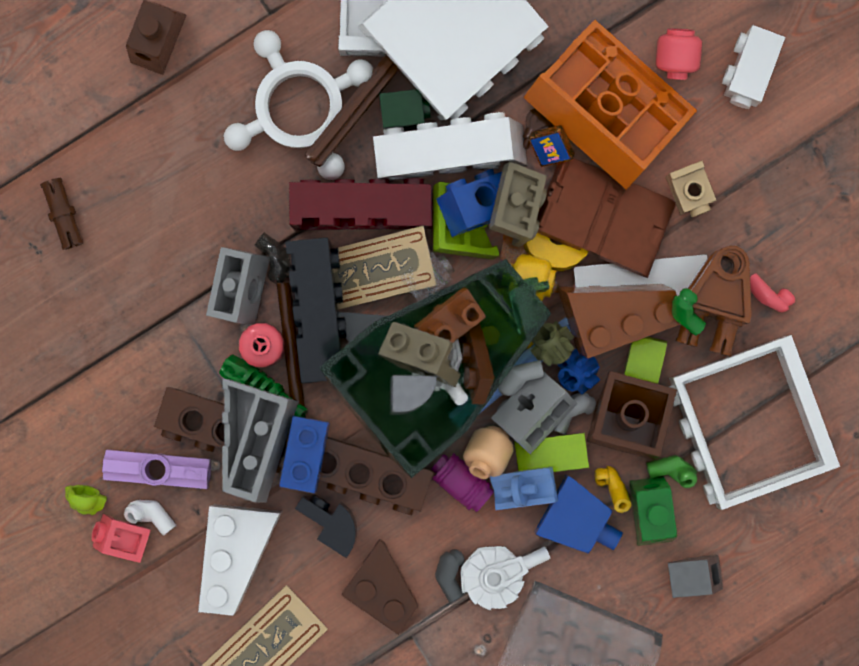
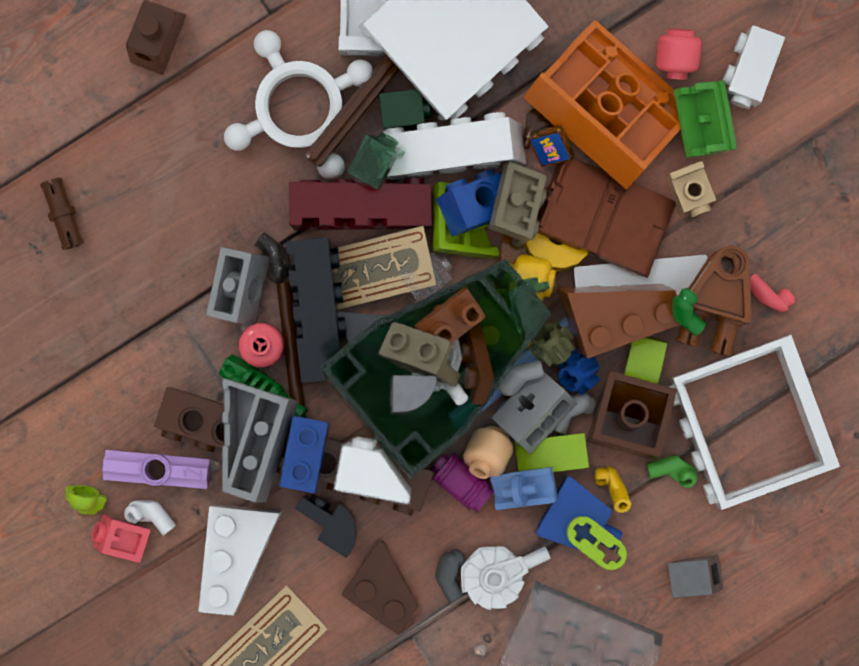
(370, 472): none -> white slope
(375, 159): none -> clear green bracket
(590, 549): none -> lime beam
(653, 511): green torso -> none
(705, 119): none -> bright green hinge

